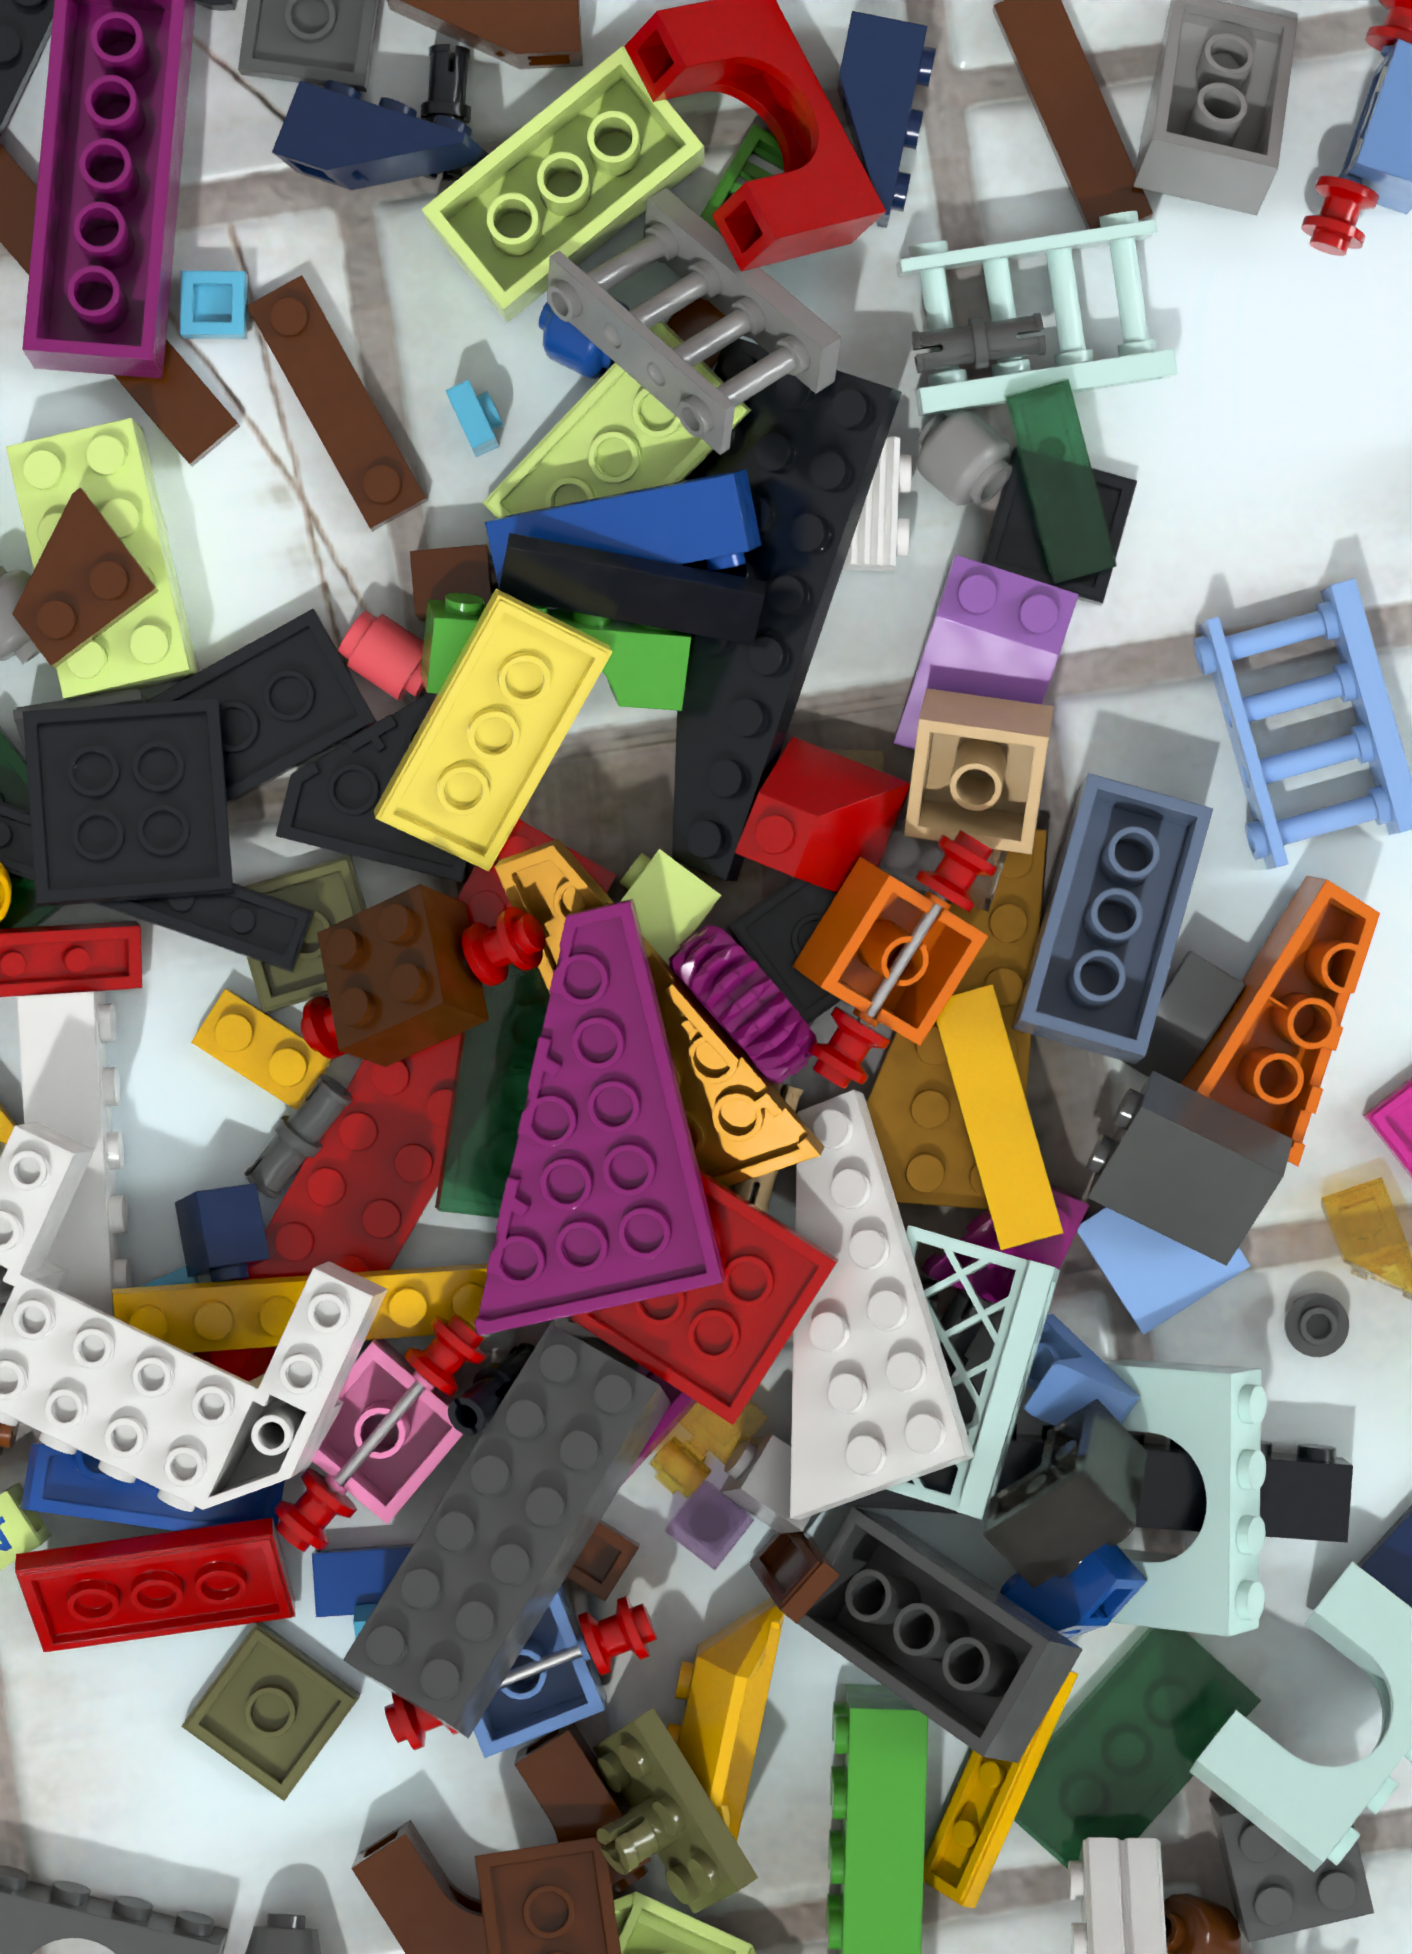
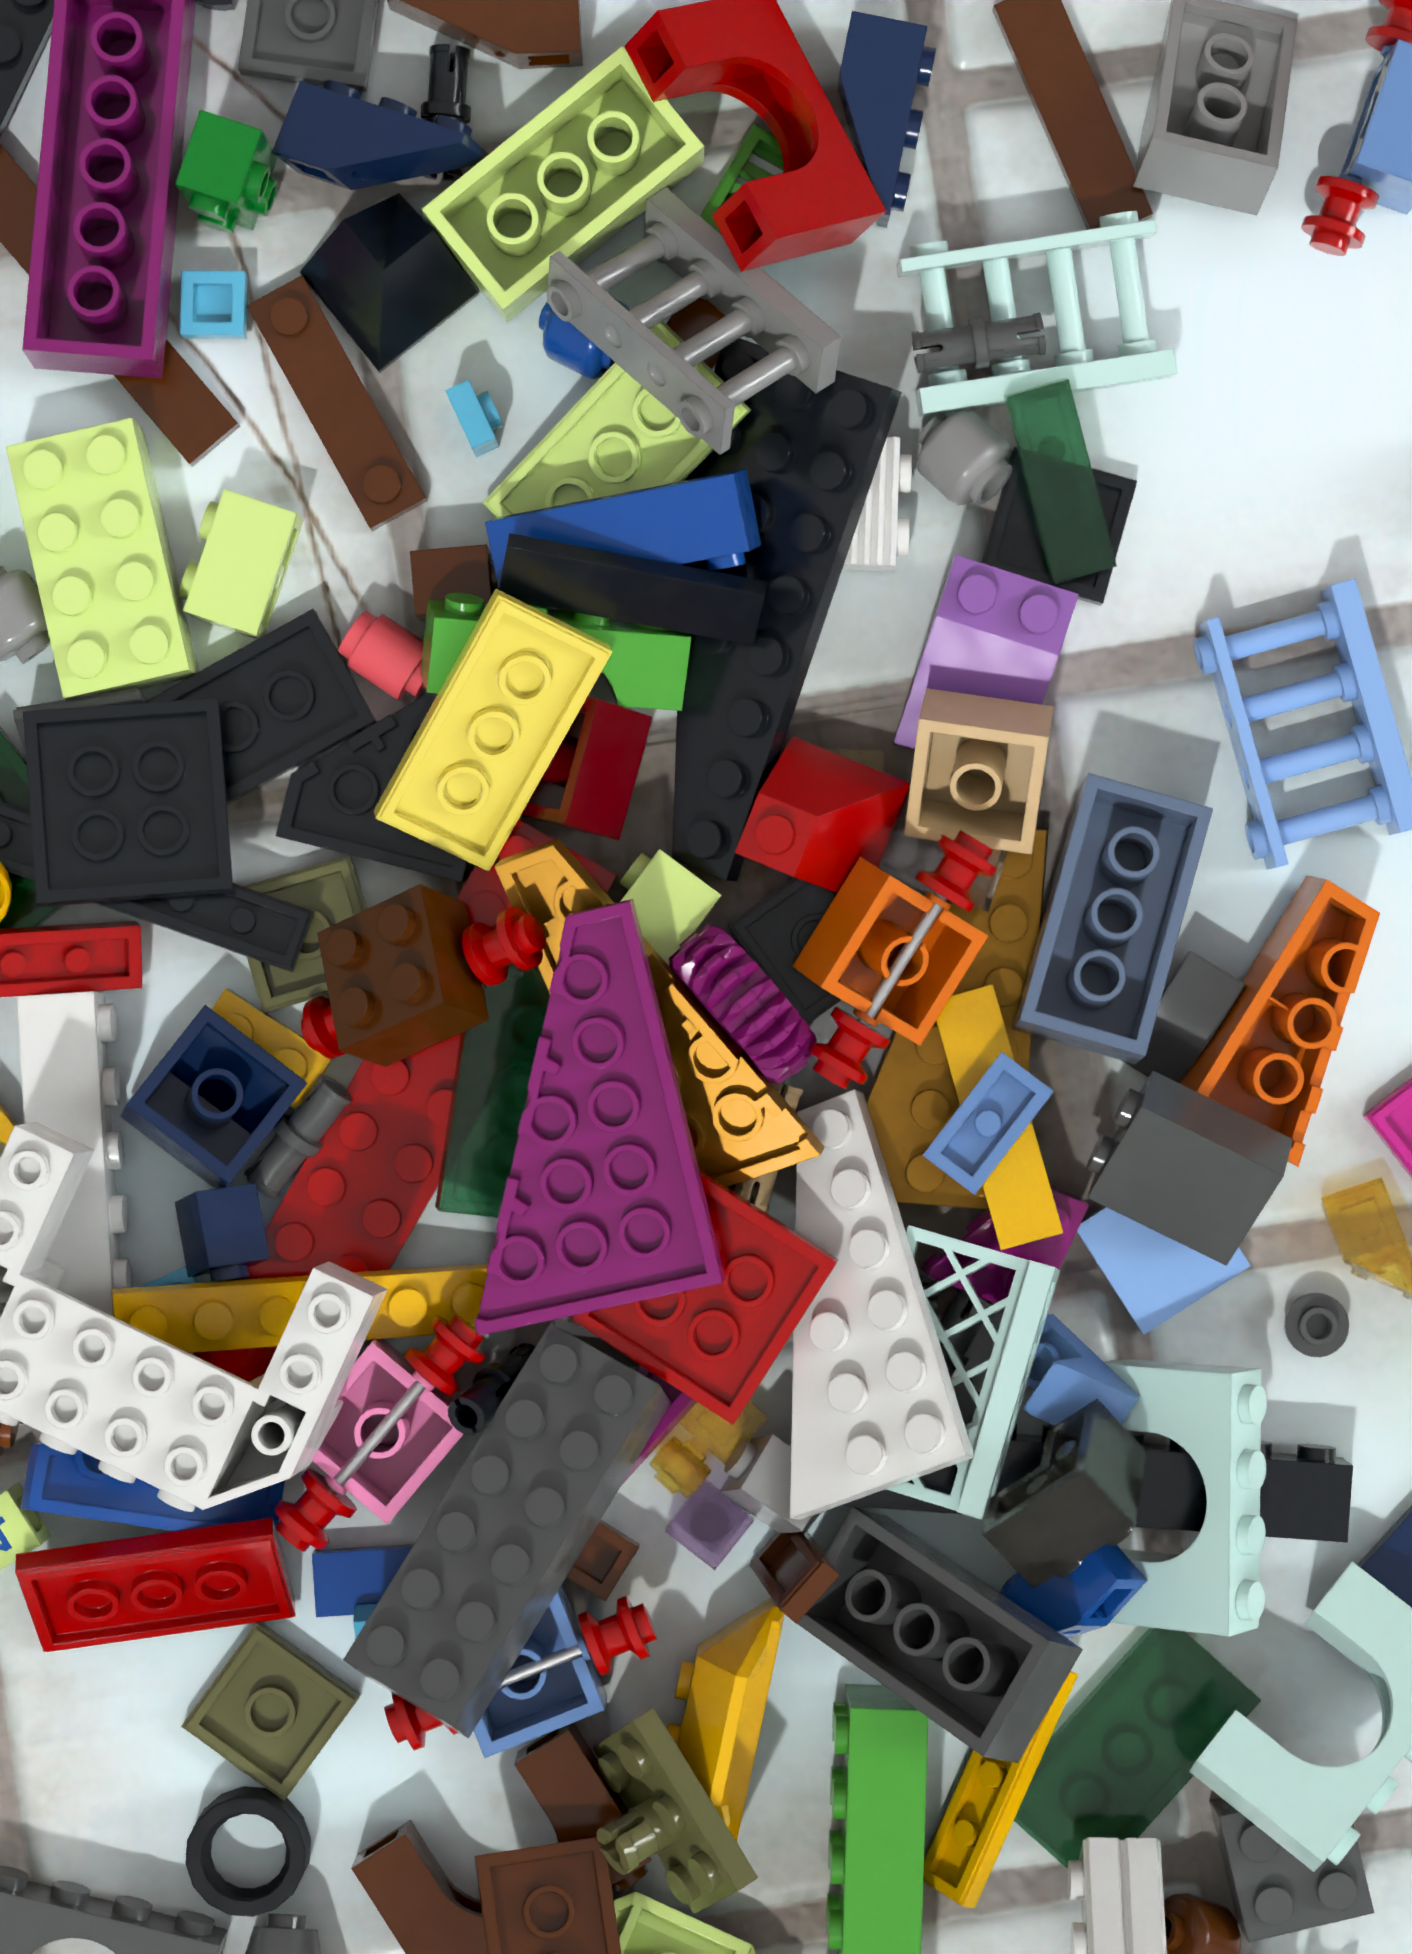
(80, 583): reddish brown wing -> none
(211, 1884): none -> black tyre
(213, 1098): none -> dark blue slope
(227, 173): none -> green brick
(240, 563): none -> yellowish green brick
(387, 279): none -> black slope
(593, 771): none -> dark red slope
(988, 1123): none -> medium blue plate

